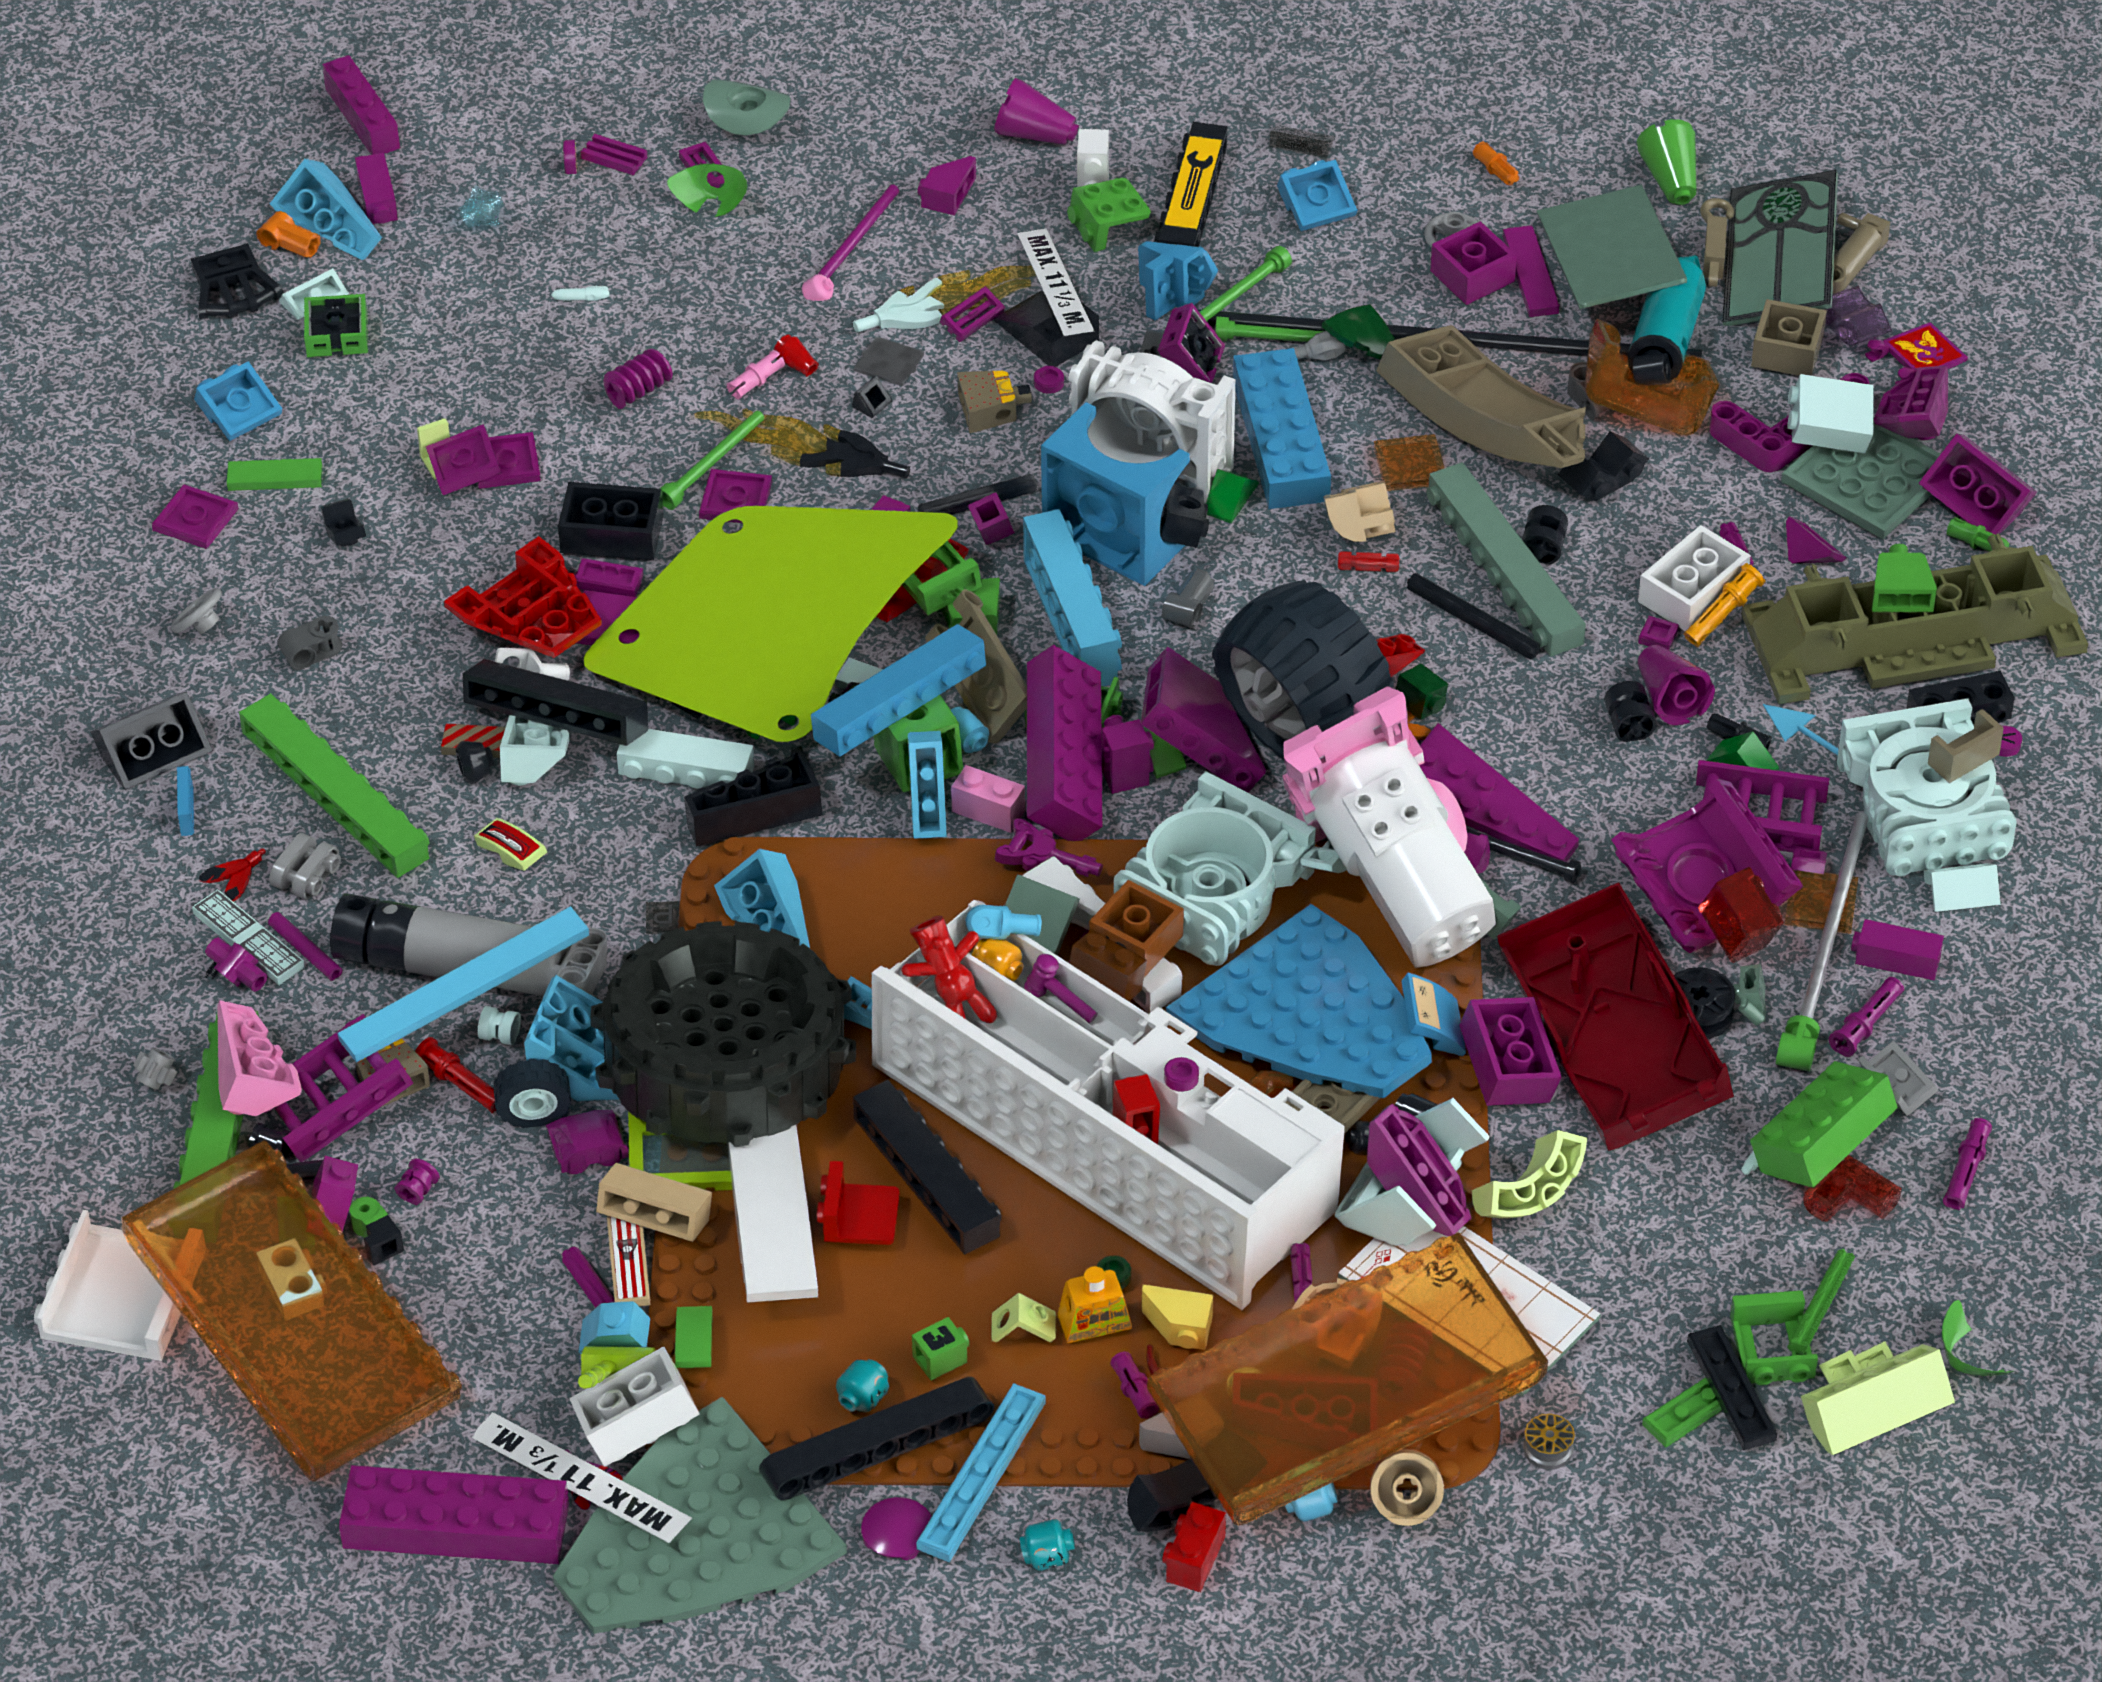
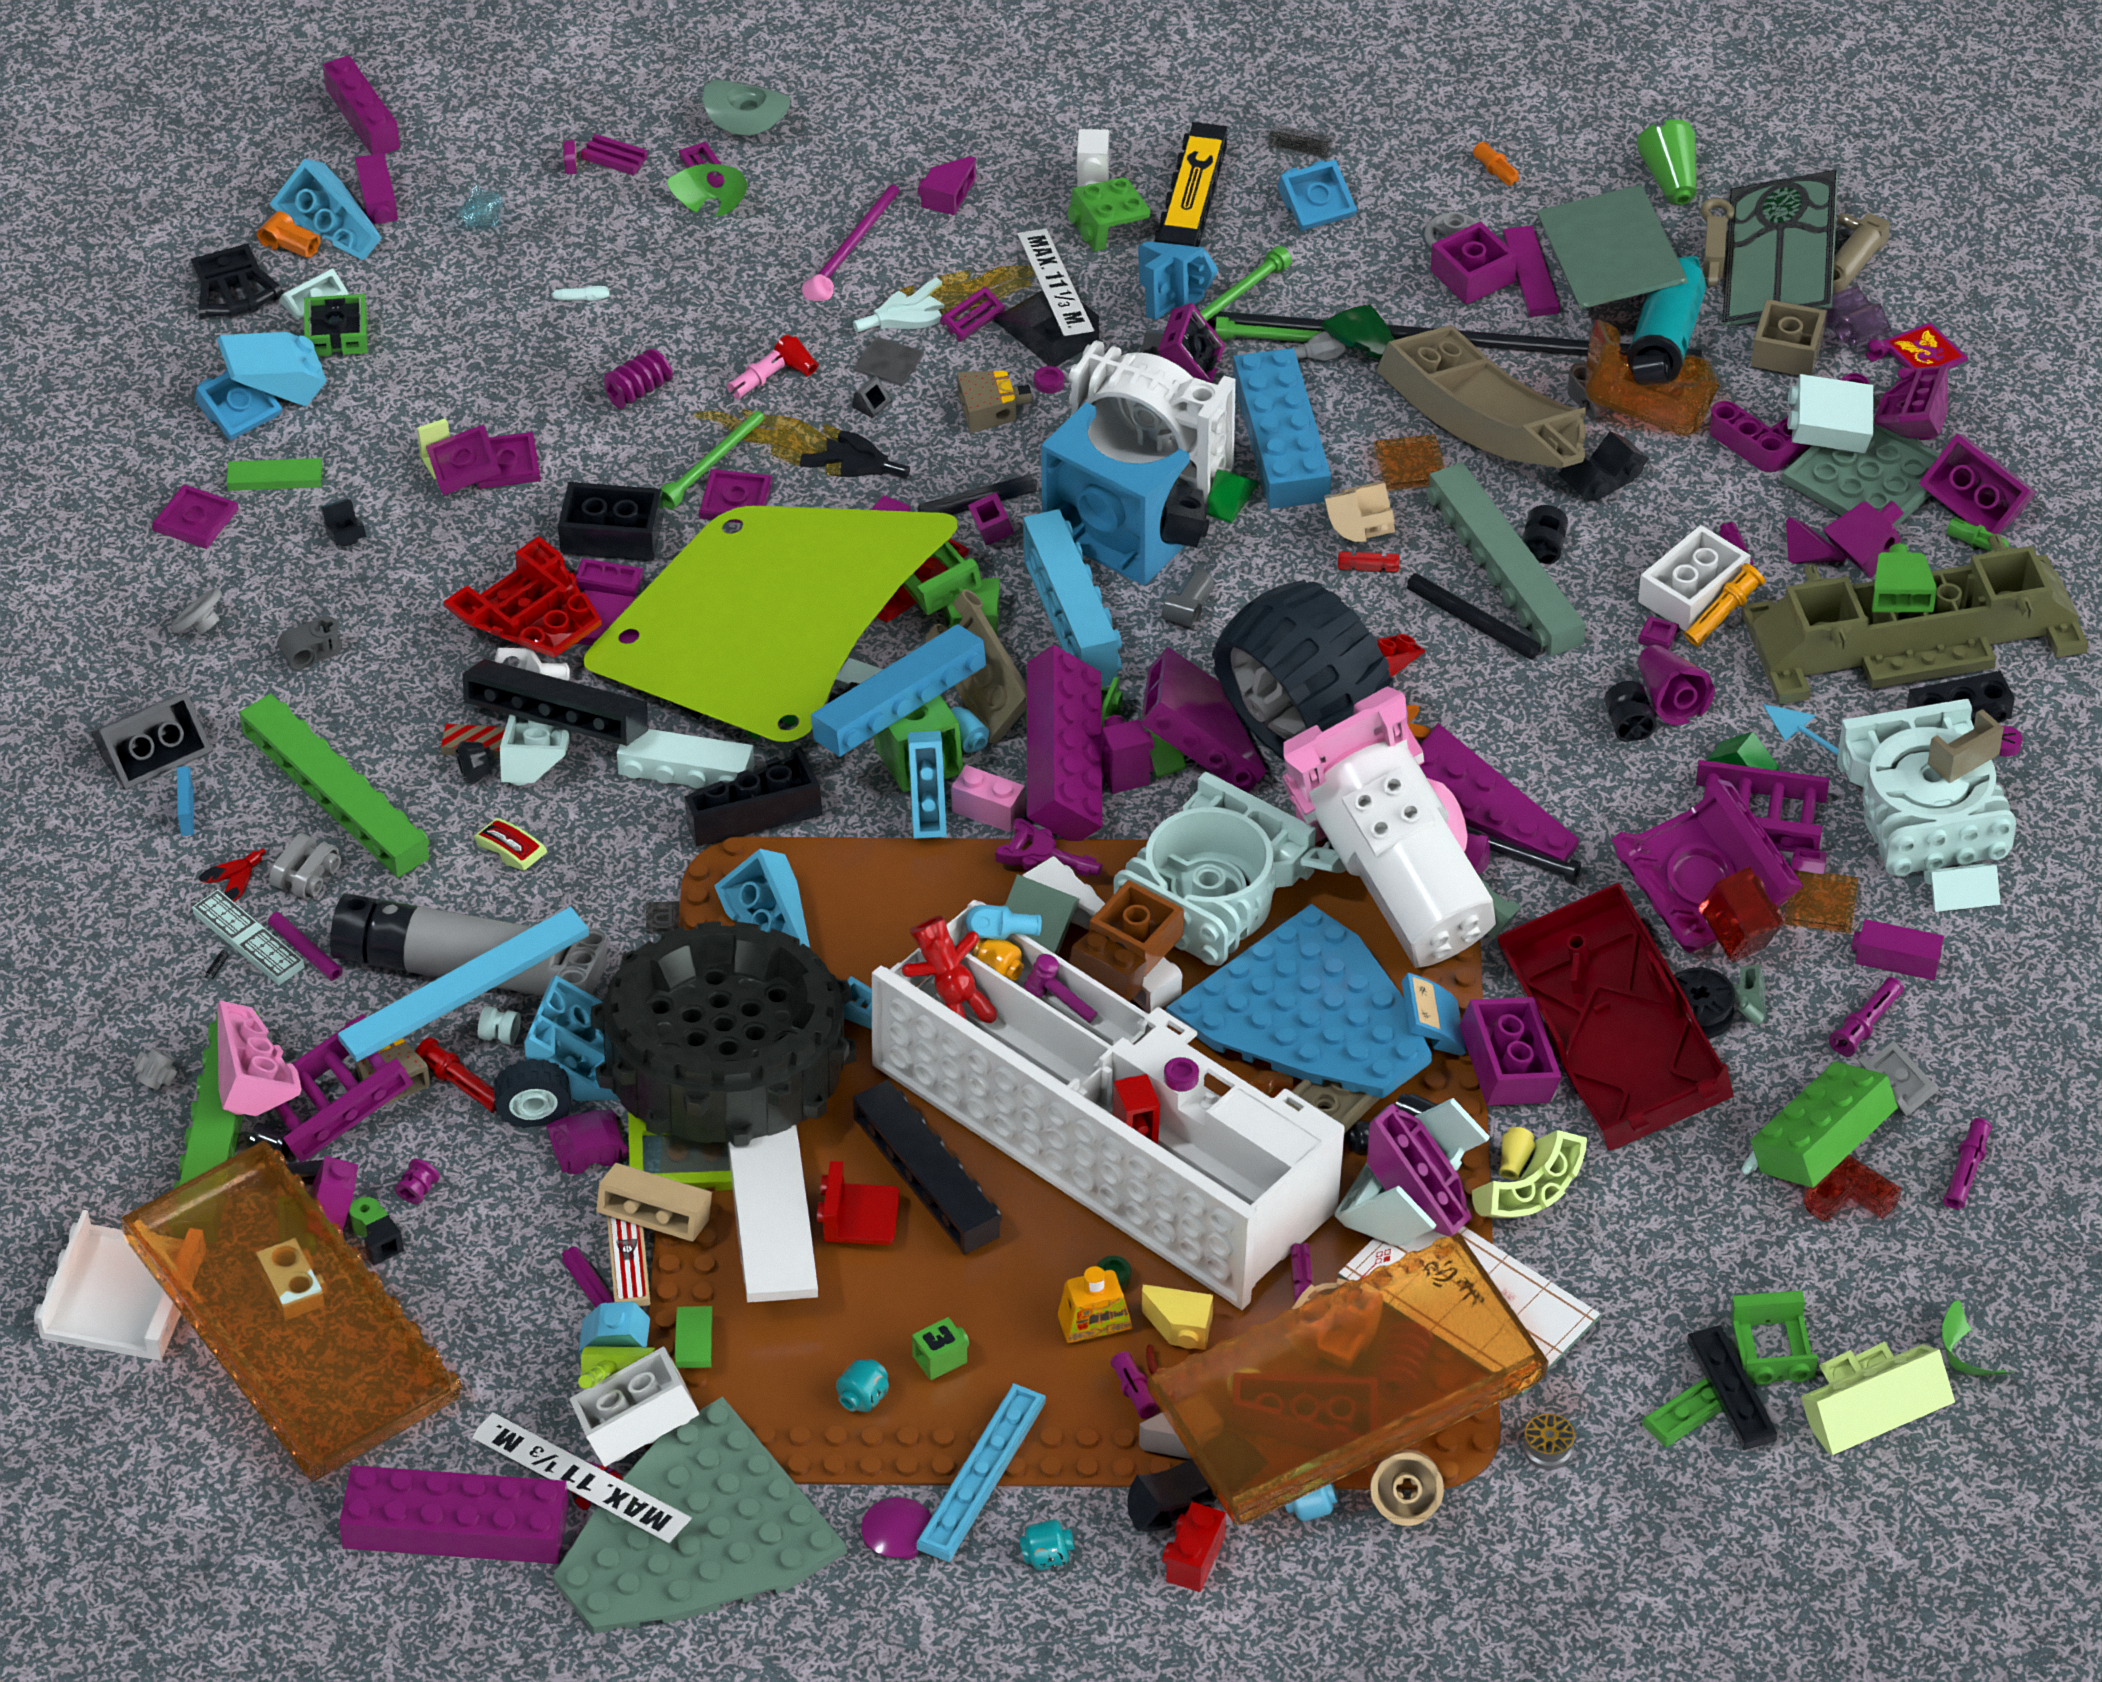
(236, 964): magenta axle -> none
(274, 364): none -> medium azure slope
(876, 1438): black beam -> none
(1027, 1315): yellowish green bracket -> none
(1034, 116): magenta cone -> none
(1422, 691): dark green brick -> none
(1515, 1151): none -> light yellow cone
(1729, 729): black axle -> none
(1801, 1031): flat silver piece -> none
(1821, 1302): bright green axle -> none
(1865, 534): none -> magenta torso

